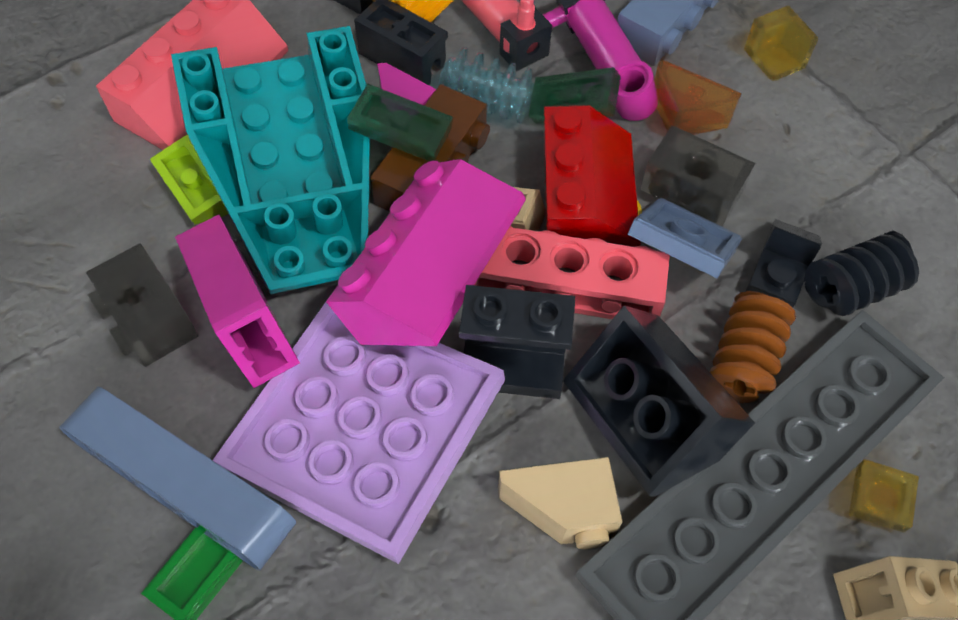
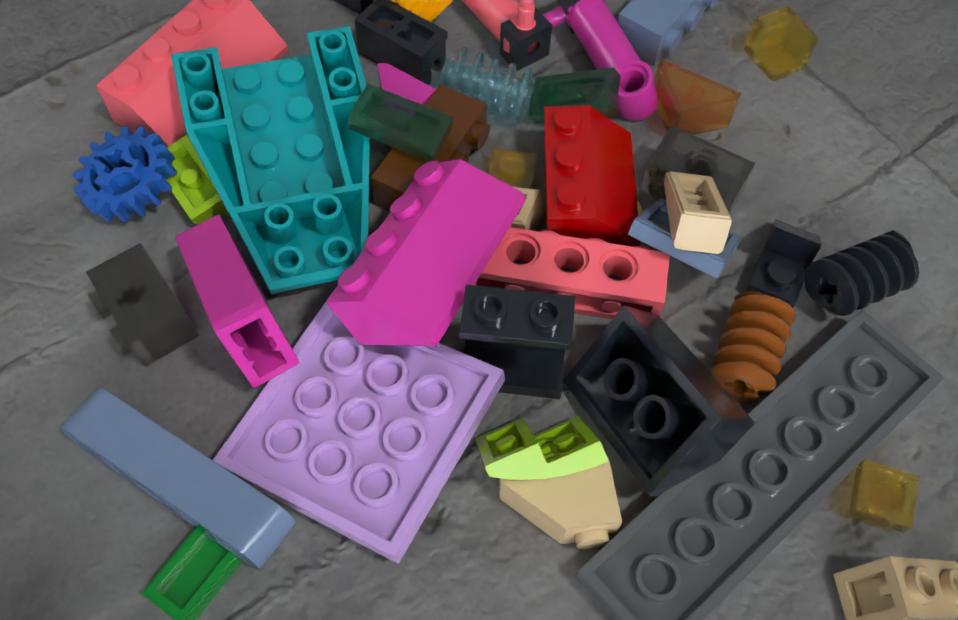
(124, 174): none -> blue gear
(513, 167): none -> clear yellow plate
(558, 451): none -> lime slope
(696, 213): none -> tan slope

